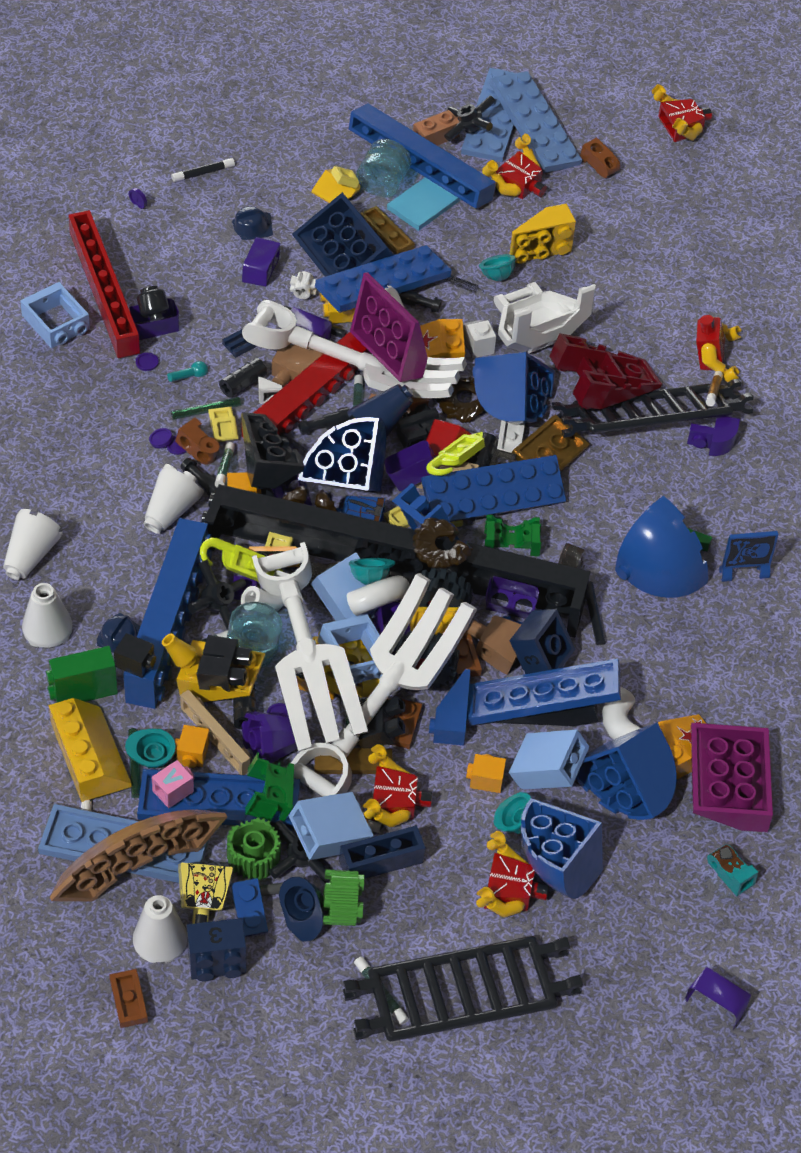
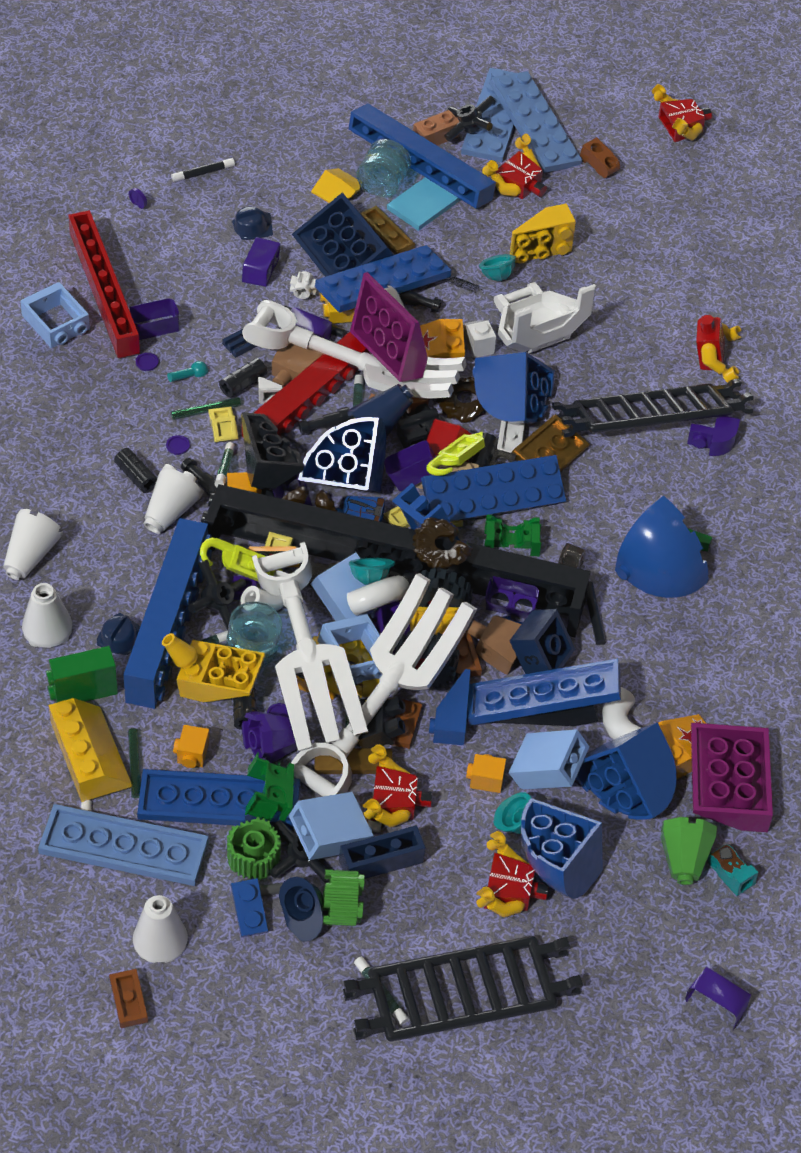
(133, 848): medium nougat brick -> none
(134, 655): black brick -> none
(135, 470): none -> black axle
(150, 747): teal piece -> none
(152, 303): black head -> none
(161, 438): dark purple piece -> none
(173, 783): bright pink brick -> none
(196, 711): tan plate -> none
(197, 442): dark orange leg -> none
(203, 888): light yellow torso -> none
(216, 949): dark blue brick -> none
(220, 663): black hips -> none
(345, 176): light yellow tile -> none
(603, 375): dark red wedge -> none
(687, 847): none -> bright green cone
(714, 388): bar -> none
(749, 551): blue flag -> none

